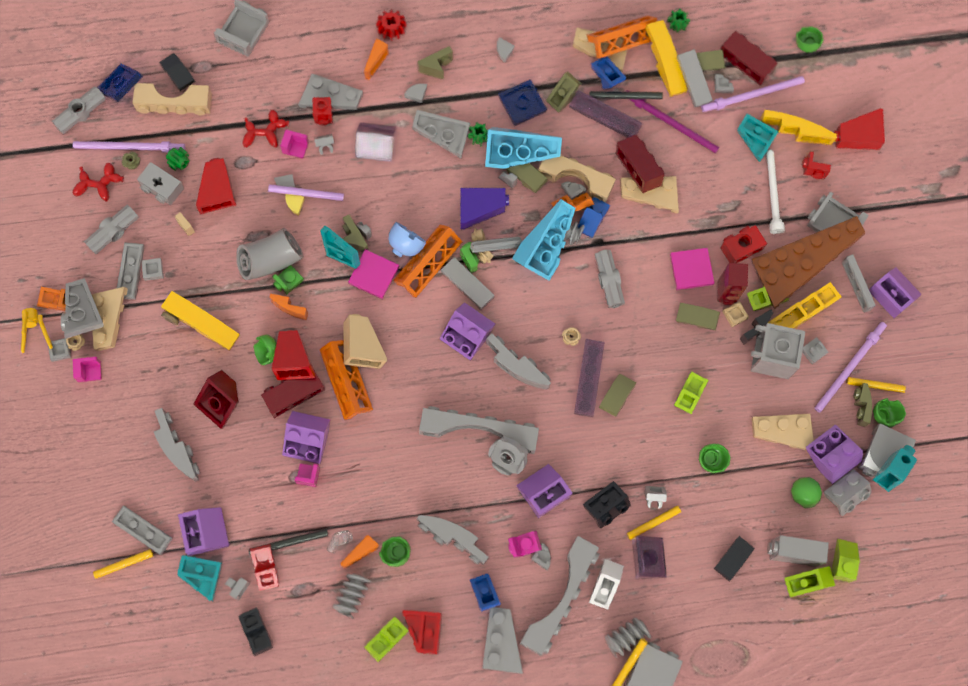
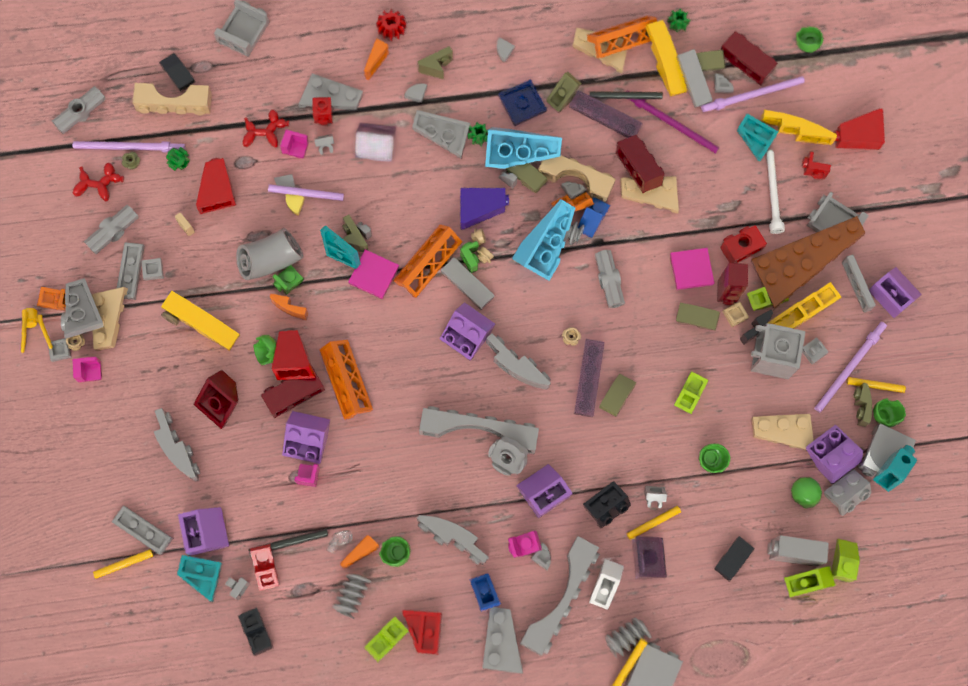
(119, 82): clear blue tile -> none
(151, 182): light grey brick -> none
(361, 343): tan slope -> none
(405, 241): light blue cylinder -> none
(495, 244): light grey axle -> none
(607, 72): blue slope -> none

